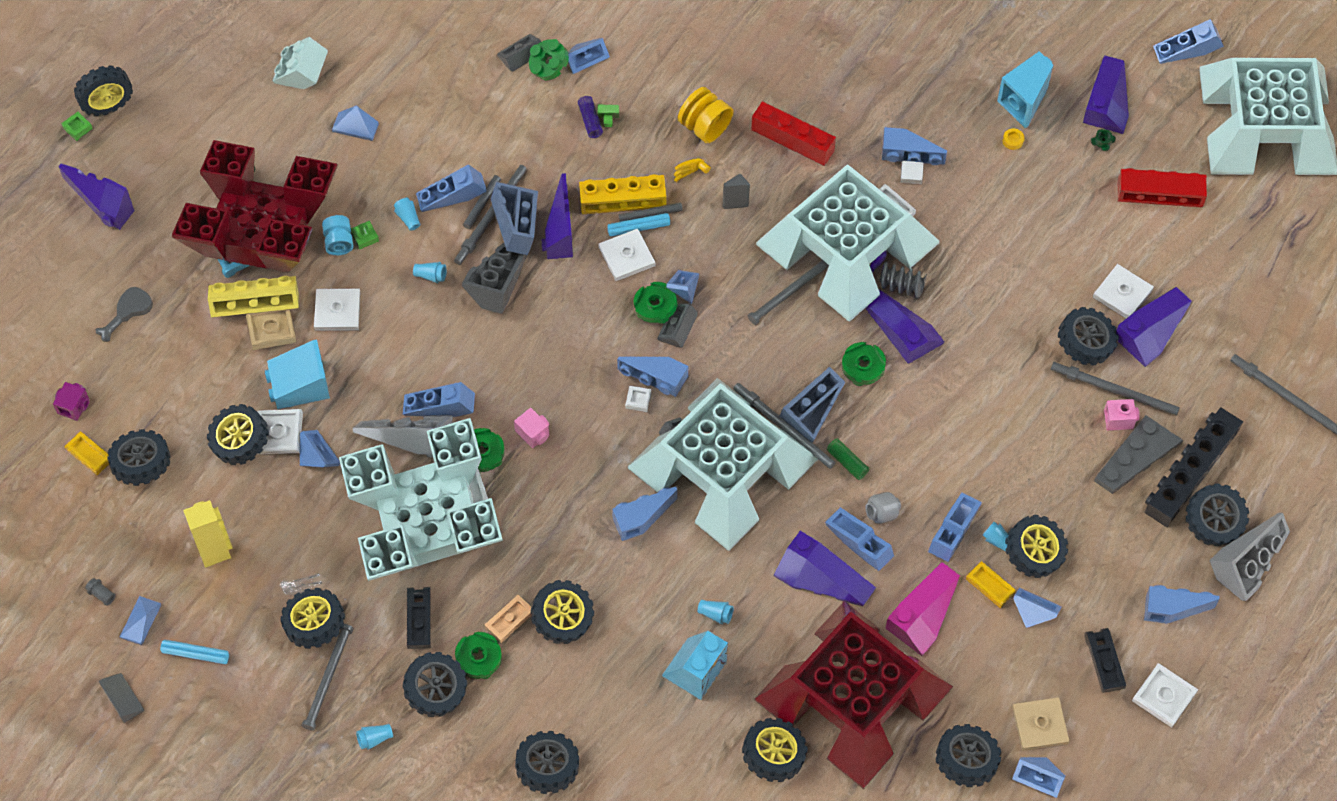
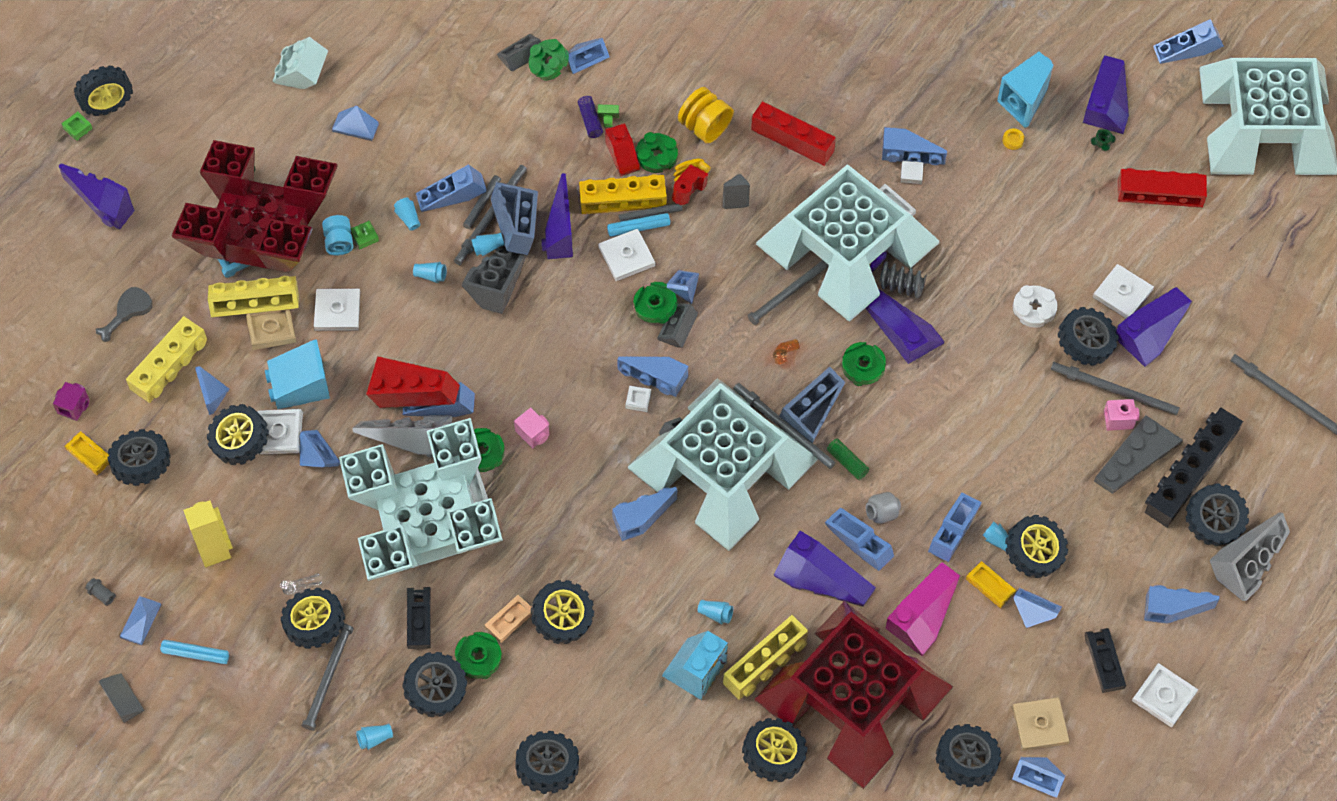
(166, 359): none -> light yellow brick
(212, 389): none -> medium blue slope
(408, 384): none -> red wedge
(486, 243): none -> medium azure cone
(622, 149): none -> red slope
(660, 142): none -> green plate
(687, 183): none -> red leg
(765, 657): none -> light yellow brick
(783, 348): none -> clear orange arm
(1039, 295): none -> white plate

